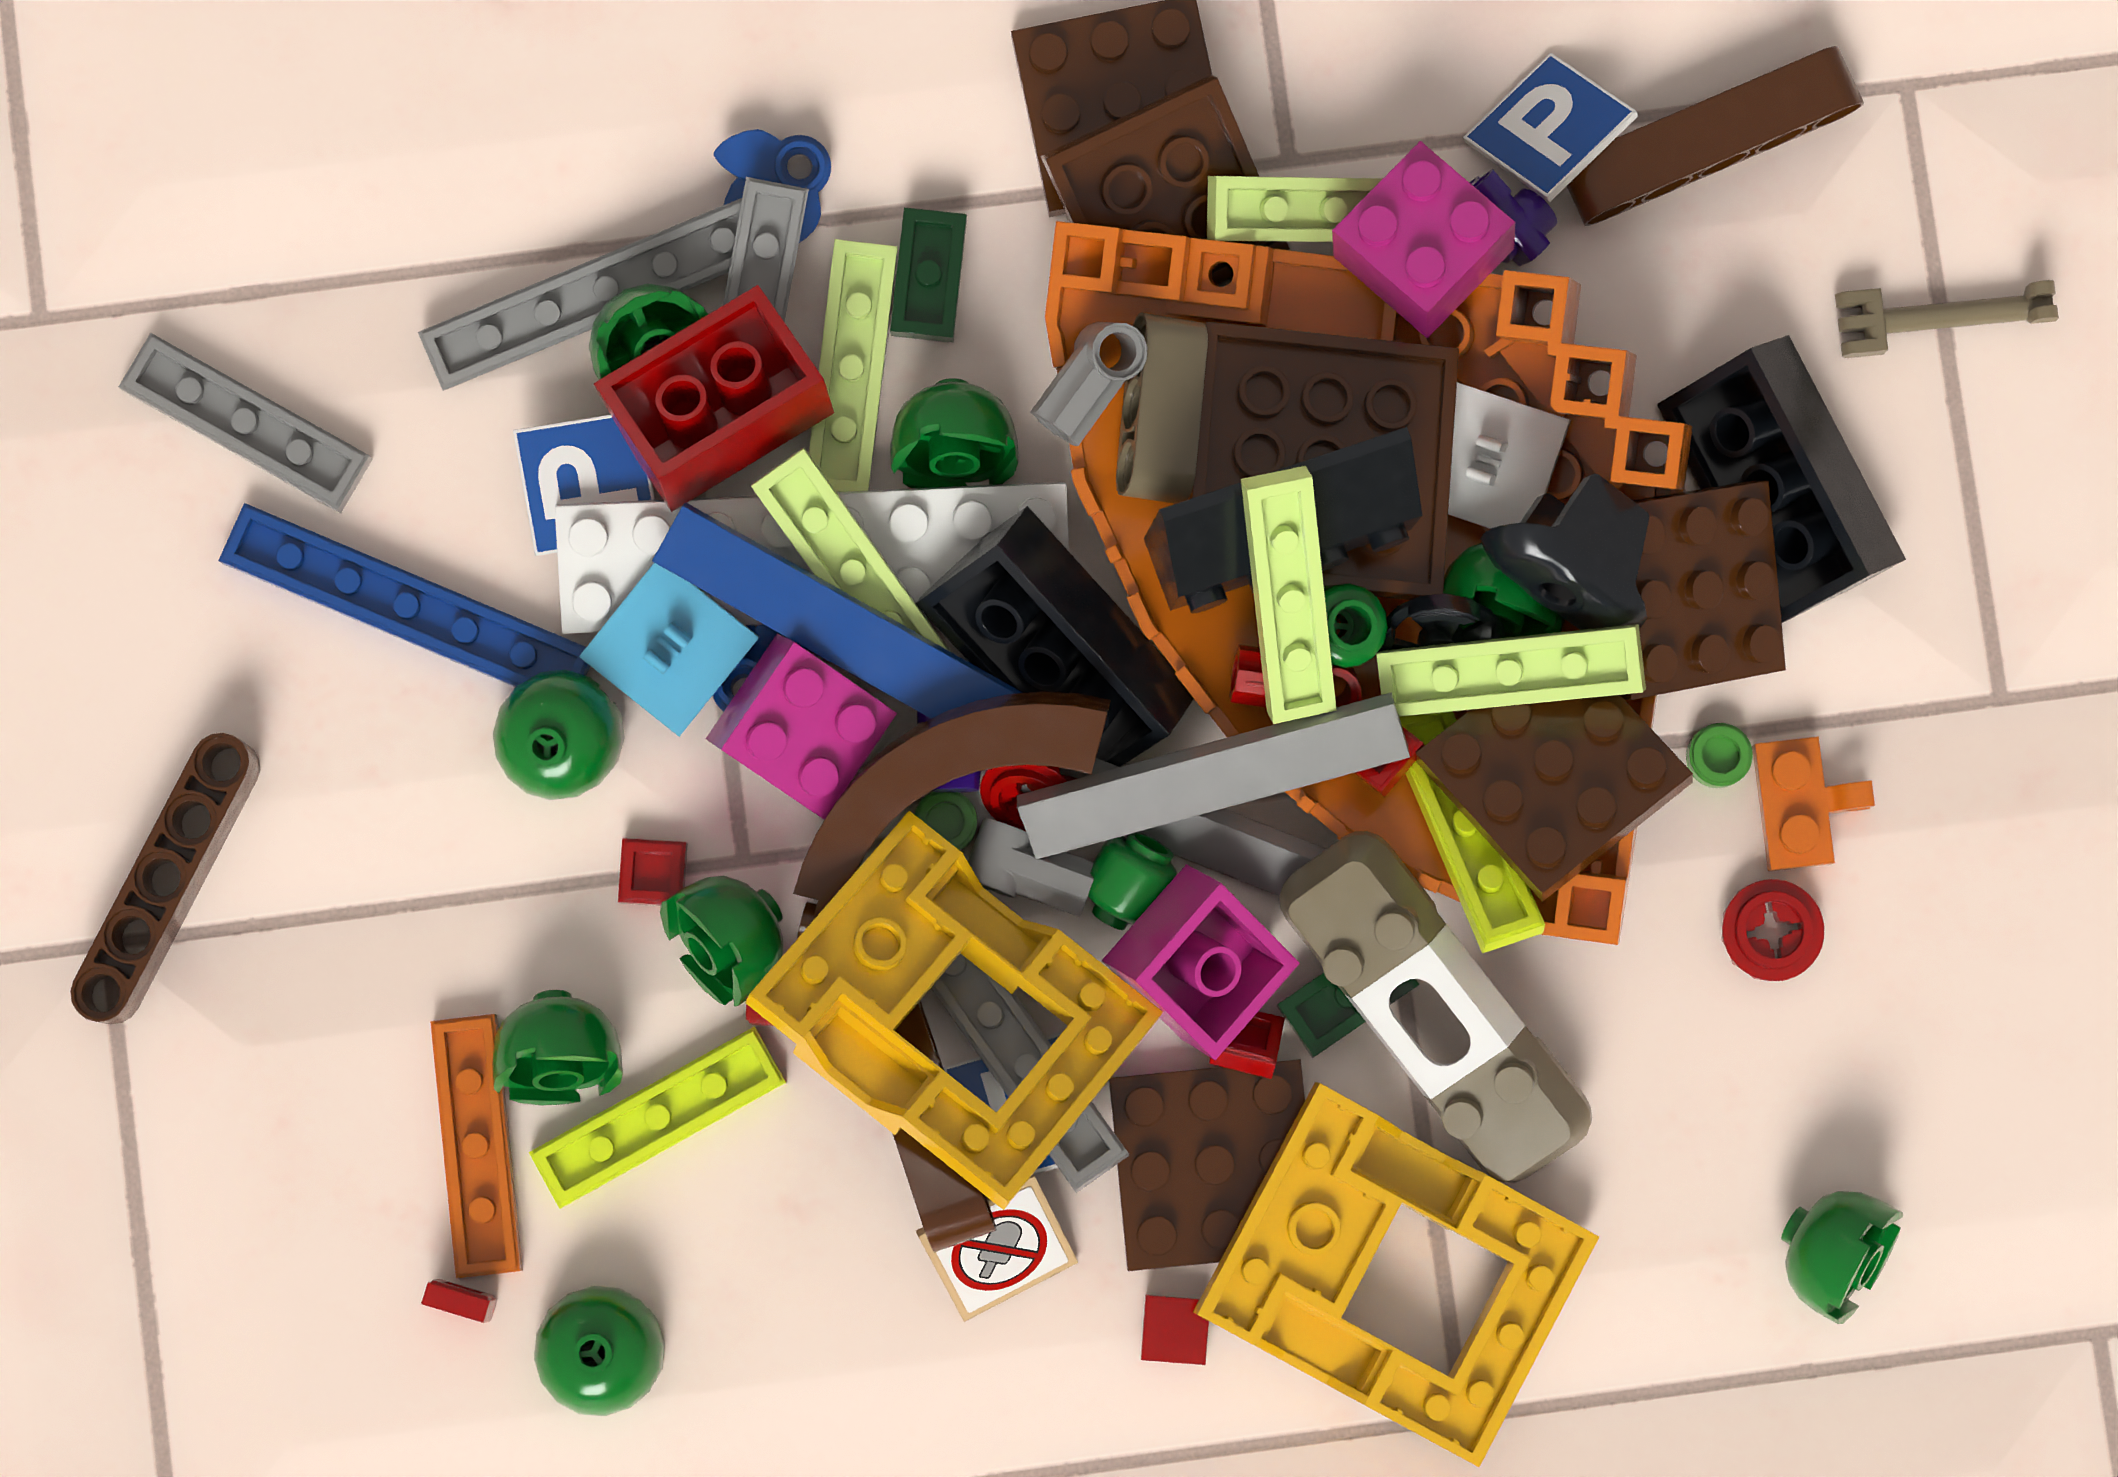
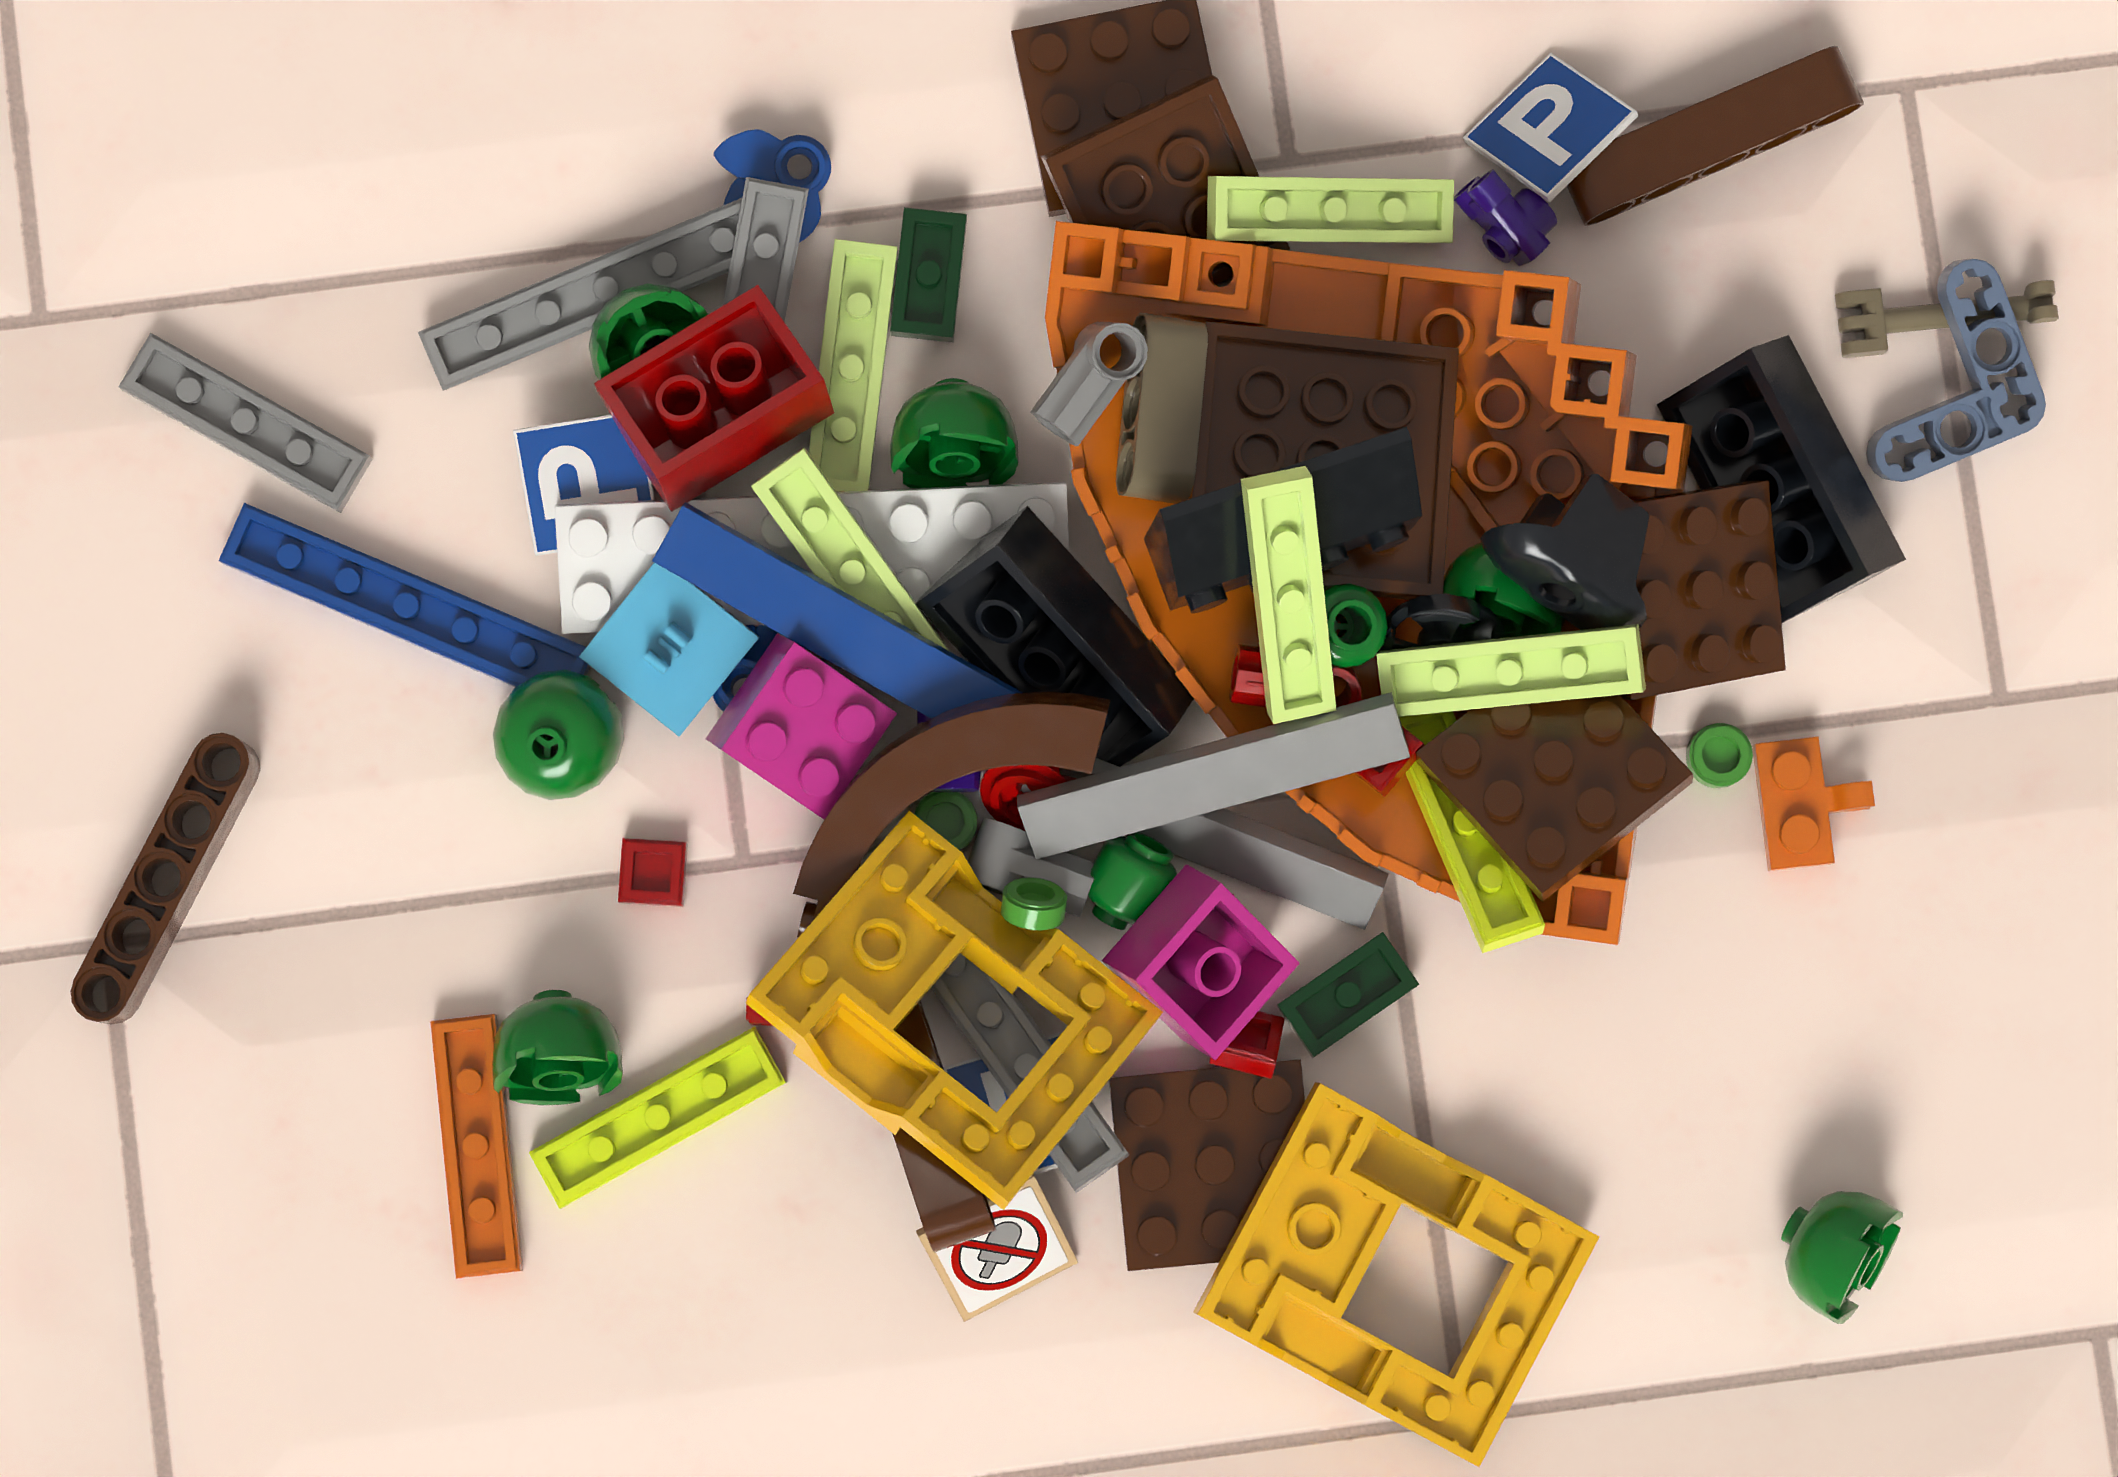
(459, 1300): red tile -> none
(630, 1342): green cylinder -> none
(728, 934): green cylinder -> none
(1034, 904): none -> bright green tile
(1173, 1331): red tile -> none
(1380, 928): dark tan piece -> none
(1423, 239): dark pink brick -> none
(1500, 457): white piece -> none
(1789, 905): red gear -> none
(1980, 403): none -> sand blue beam

